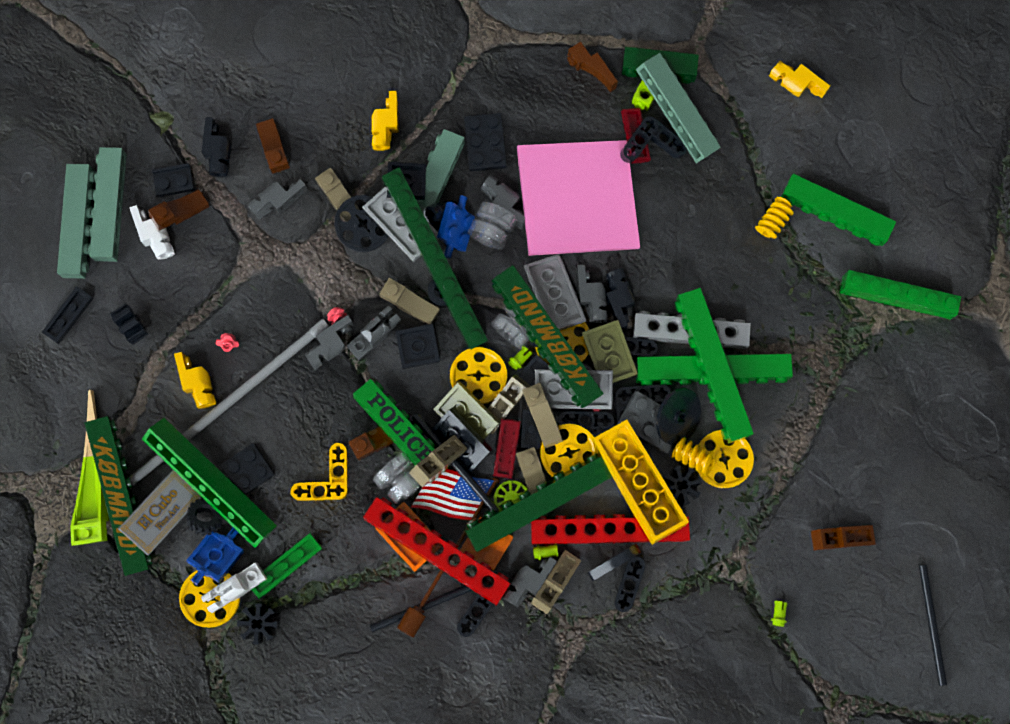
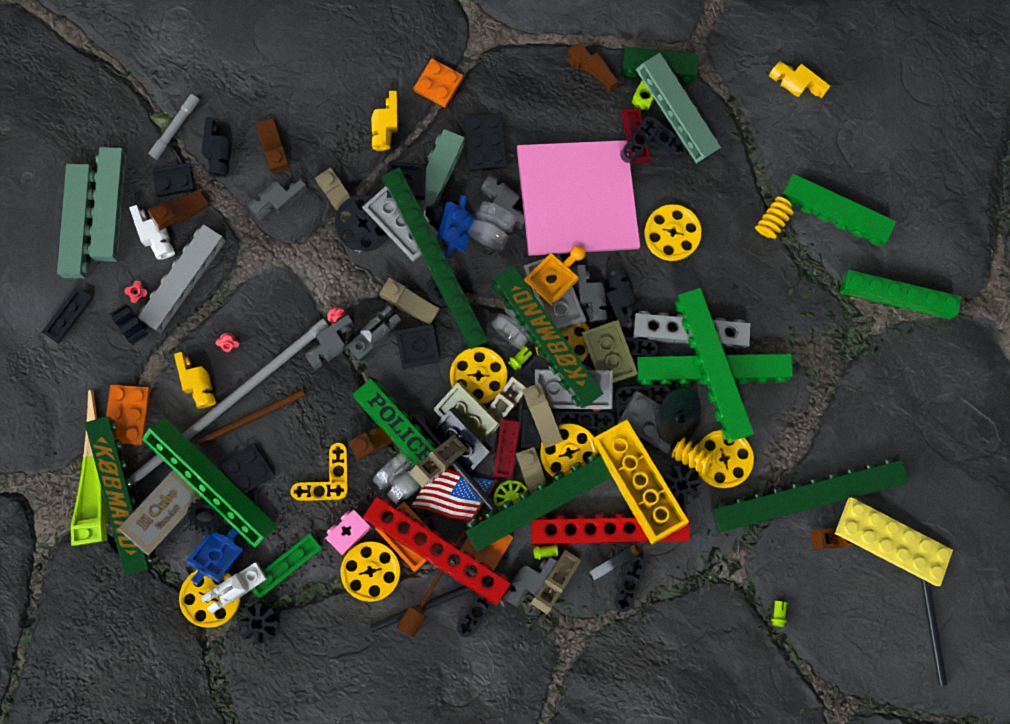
(129, 409): none -> orange plate
(139, 295): none -> coral plate
(181, 278): none -> light grey brick
(185, 110): none -> light grey piece
(251, 417): none -> reddish brown piece
(342, 542): none -> bright pink brick
(365, 579): none -> yellow wedge
(438, 83): none -> orange plate
(552, 266): none -> light orange plate
(680, 228): none -> yellow wedge
(810, 496): none -> dark green brick
(894, 541): none -> light yellow plate

